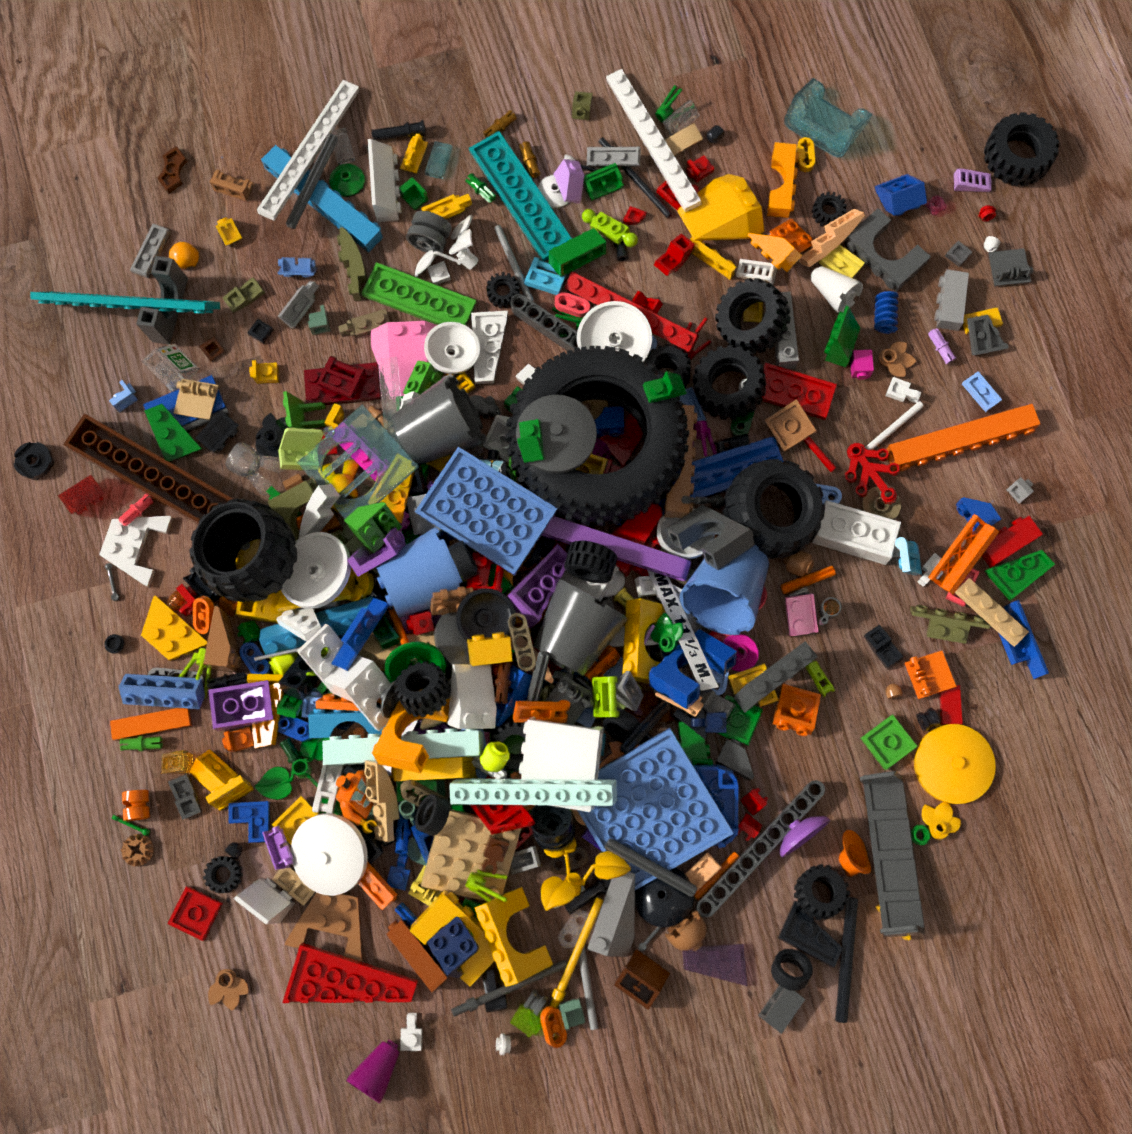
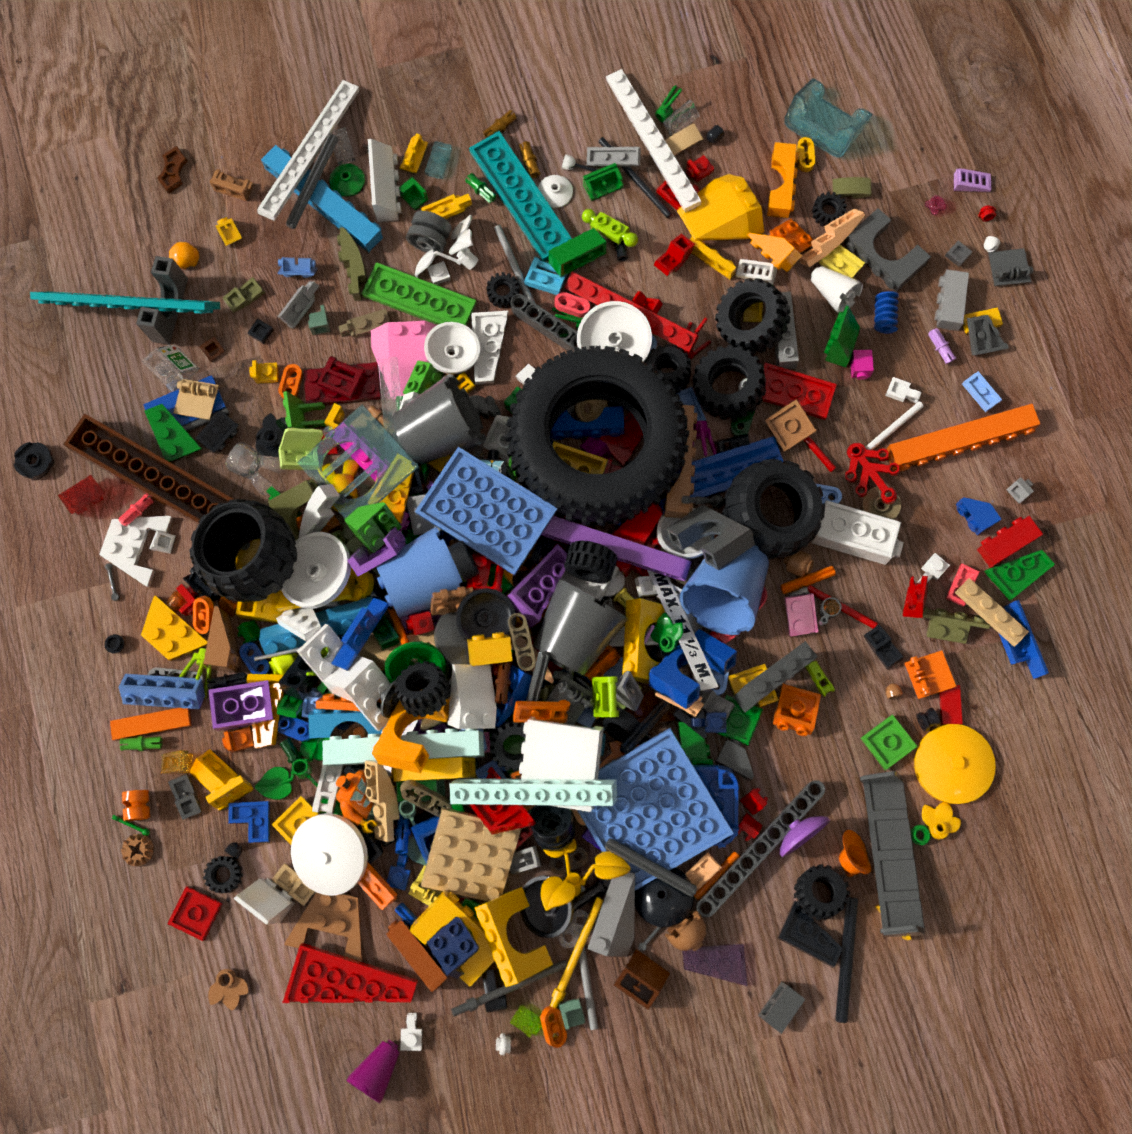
(125, 398): light blue bracket -> none
(150, 248): light grey tile -> none
(162, 542): none -> white slope
(280, 855): medium lavender hinge -> none
(290, 383): none -> orange plate
(292, 482): medium nougat tile -> none
(407, 130): black pin -> none
(432, 814): black tyre -> none
(476, 884): lime plant -> none
(494, 756): neon yellow head -> none
(494, 851): reddish brown plate -> none
(498, 775): white axle -> none
(531, 441): green slope -> none
(535, 1002): dark grey wheel -> none
(538, 920): none -> black dish
(566, 432): dark grey dish -> none
(570, 180): lavender slope -> none
(581, 105): olive bracket -> none
(634, 216): red tile -> none
(664, 388): green slope -> none
(751, 653): dark pink dish -> none
(784, 979): black tyre -> none
(846, 609): none -> red bar
(852, 186): none -> olive slope
(899, 359): medium nougat plate -> none
(902, 194): blue slope -> none
(910, 556): medium azure plate -> none
(916, 598): none -> red hinge
(965, 556): orange fence -> none
(1033, 132): black tyre -> none

